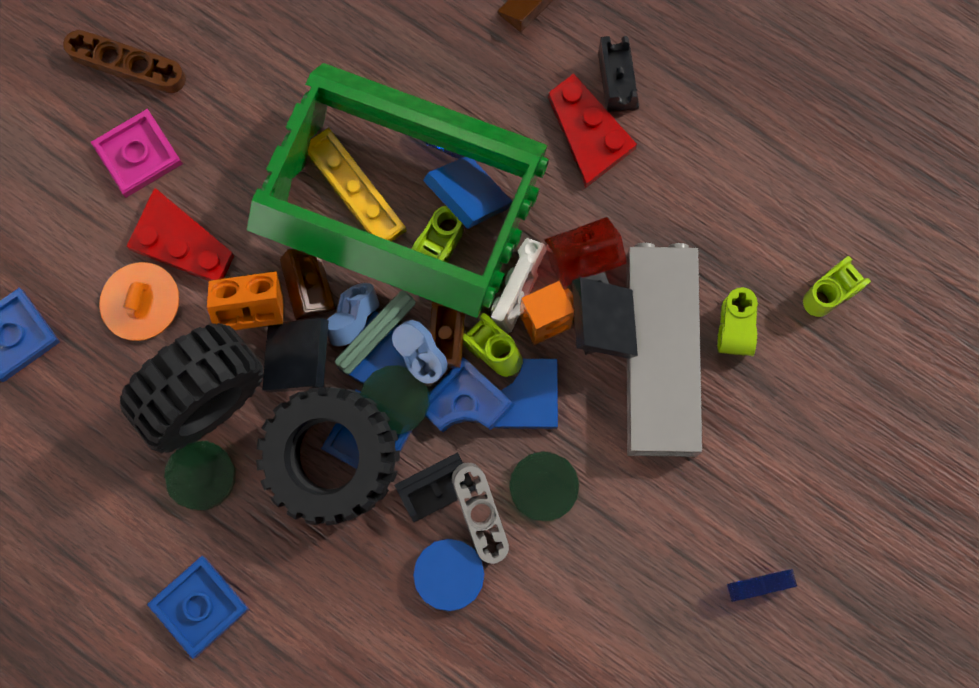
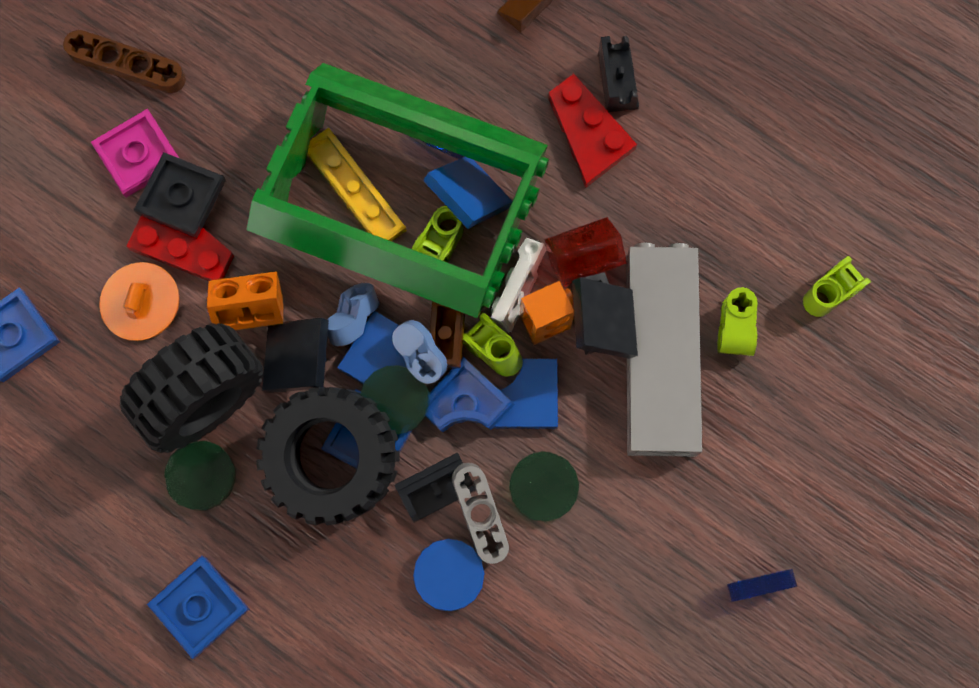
(180, 195): none -> black tile
(306, 284): reddish brown slope -> none
(375, 332): sand green axle -> none

